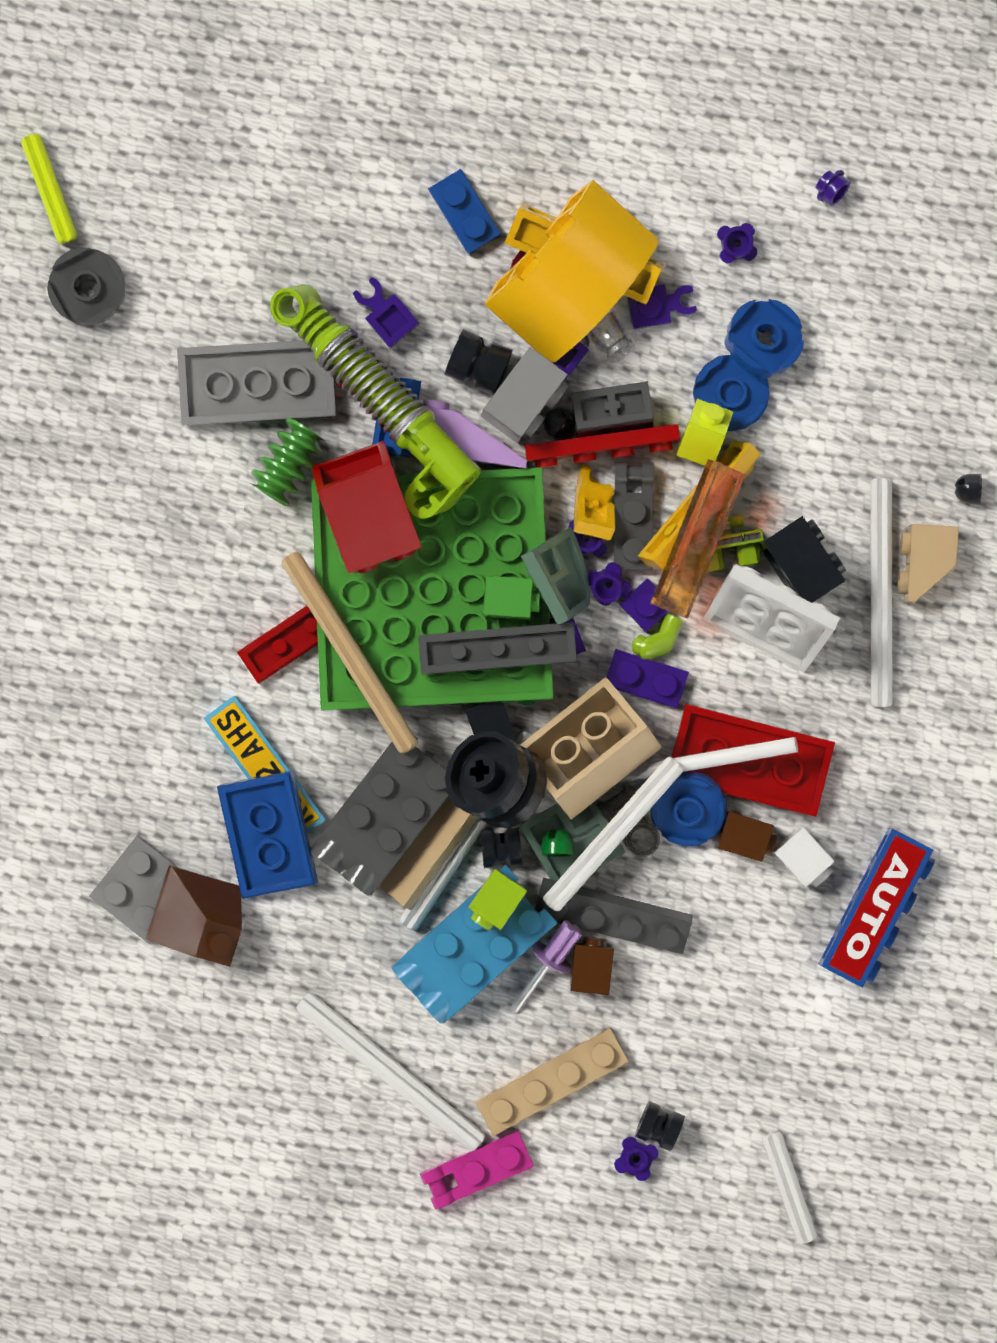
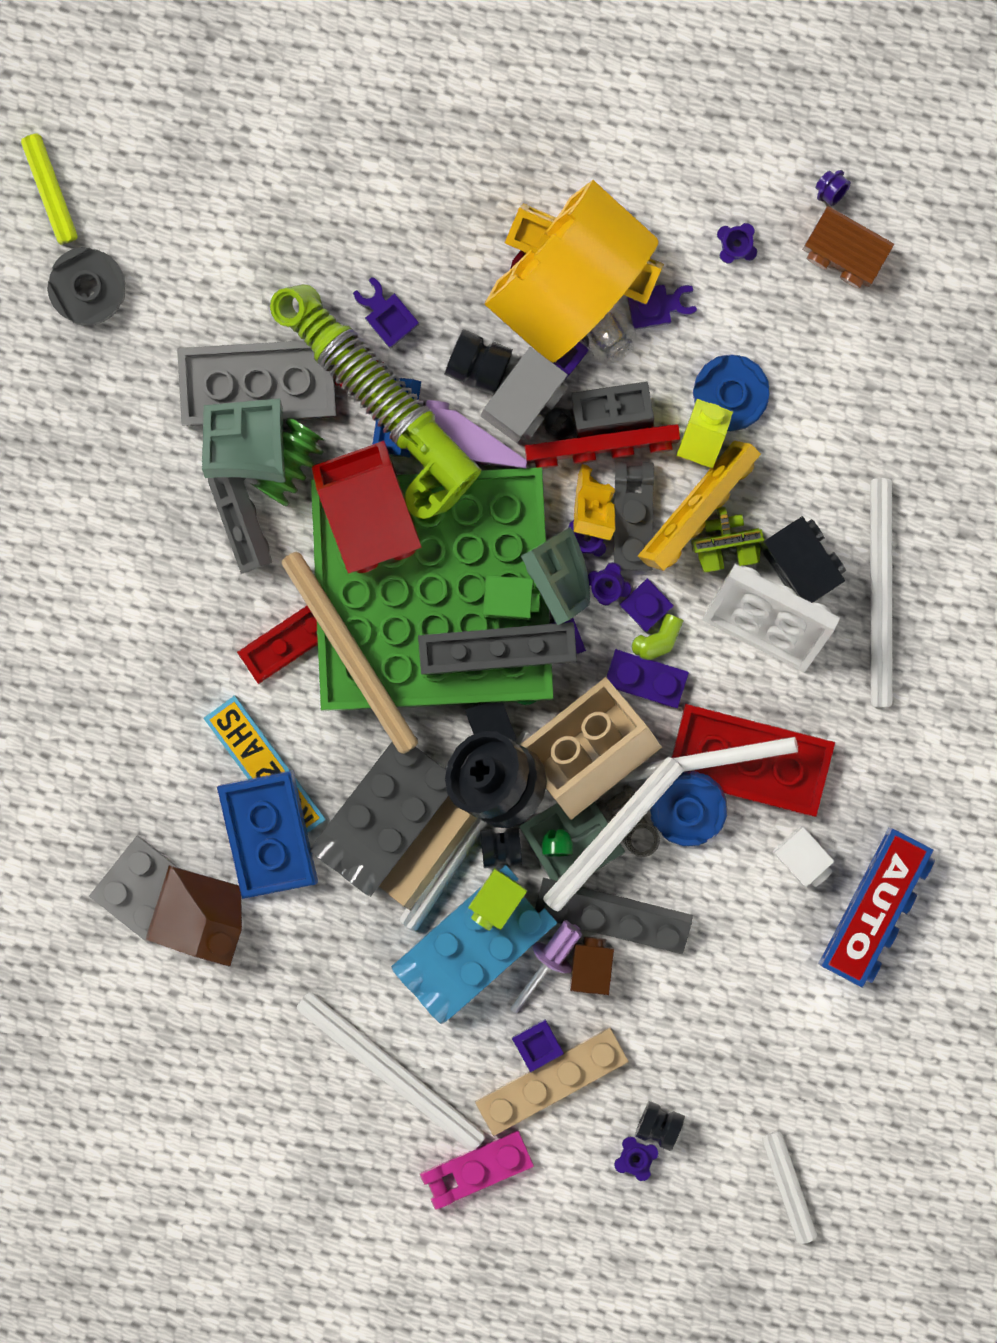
(240, 522): none -> dark grey plate
(244, 440): none -> sand green plate
(464, 212): blue plate -> none
(537, 1045): none -> dark purple plate
(697, 538): clear orange tile -> none
(747, 837): reddish brown brick -> none
(749, 352): blue plate -> none
(847, 248): none -> dark orange brick
(929, 557): tan slope -> none
(969, 489): black hinge -> none

